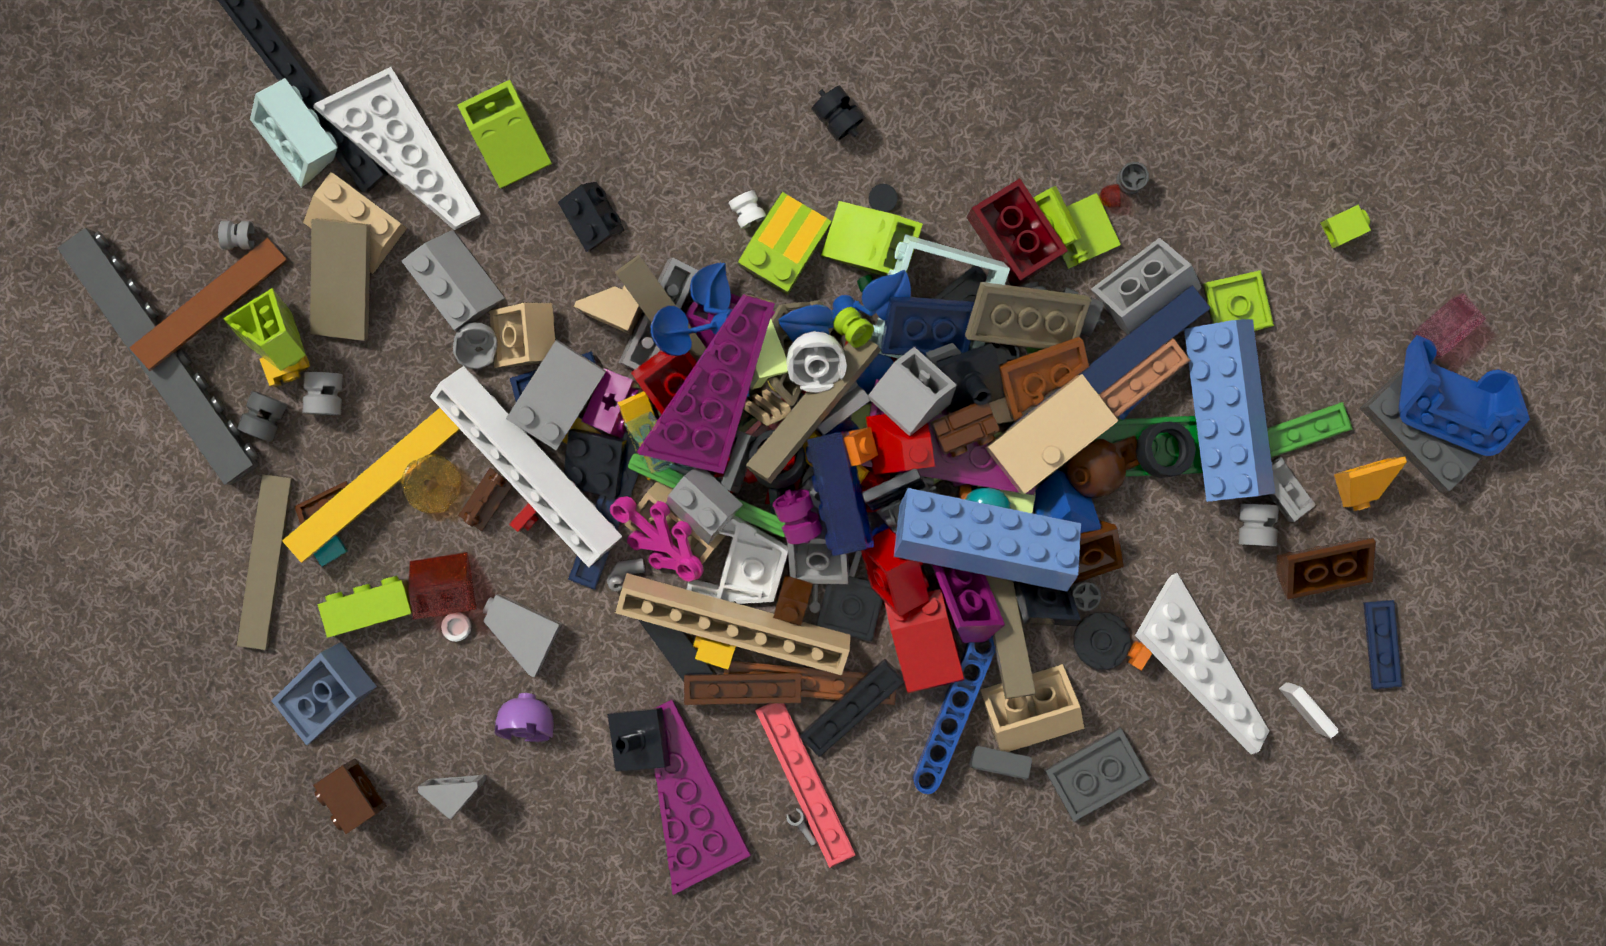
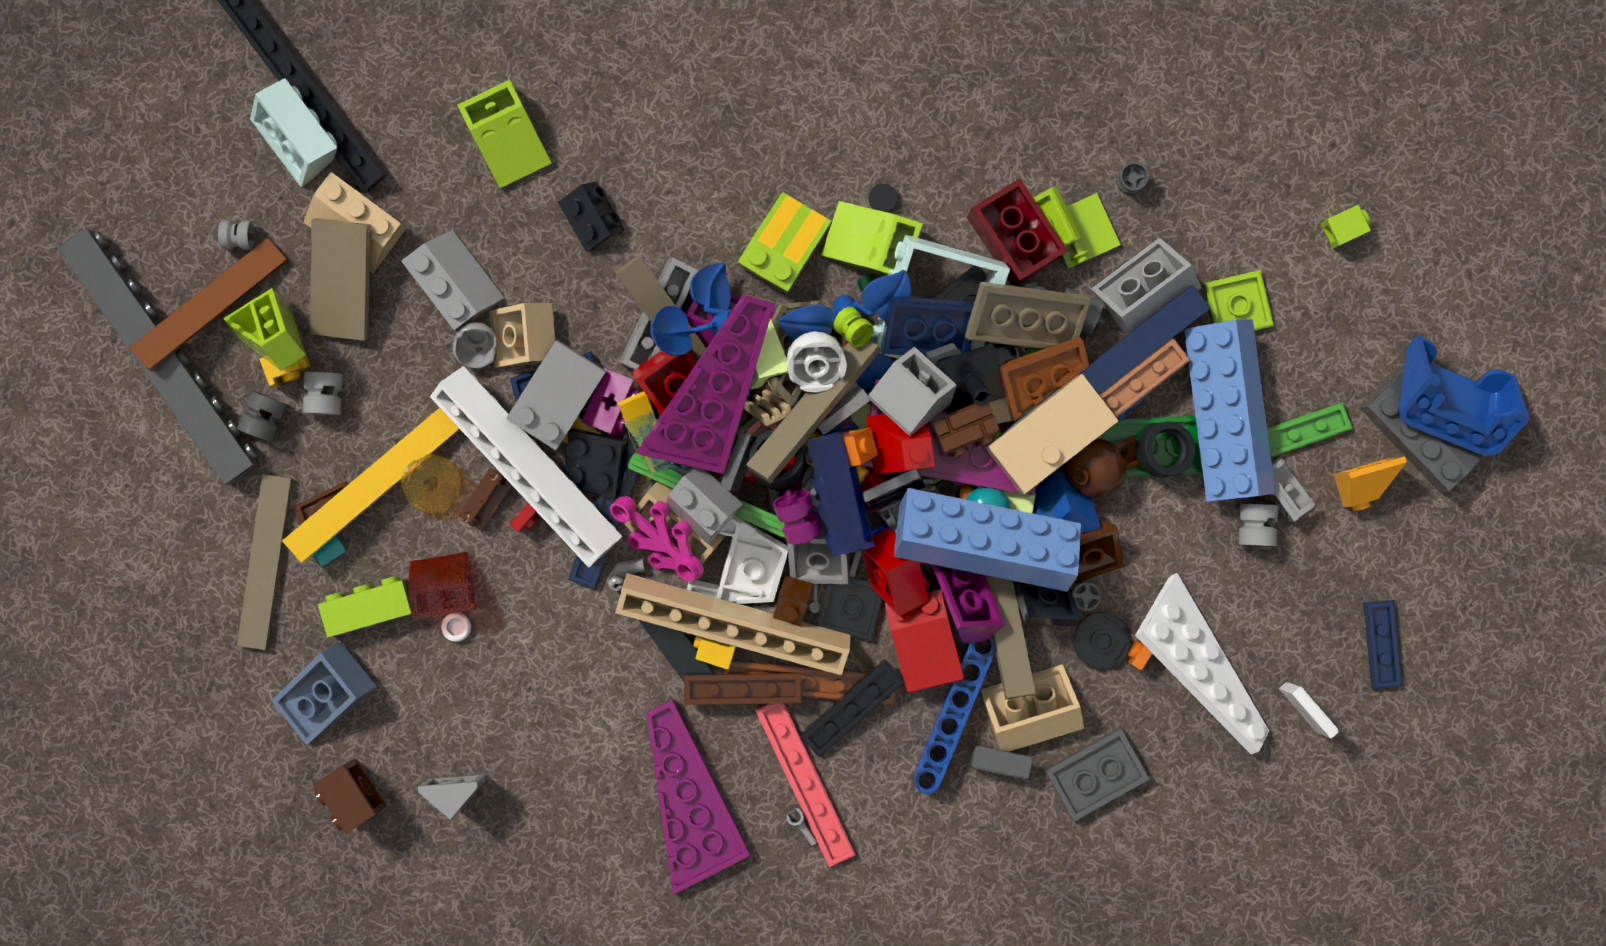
(392, 132): white wing -> none
(522, 631): light grey slope -> none
(525, 719): medium lavender cylinder -> none
(612, 307): tan slope -> none
(639, 739): black tile -> none
(746, 207): white wheel -> none
(836, 110): black wheel -> none
(1110, 196): clear red hinge -> none
(1326, 567): reddish brown slope -> none
(1451, 324): clear pink panel -> none

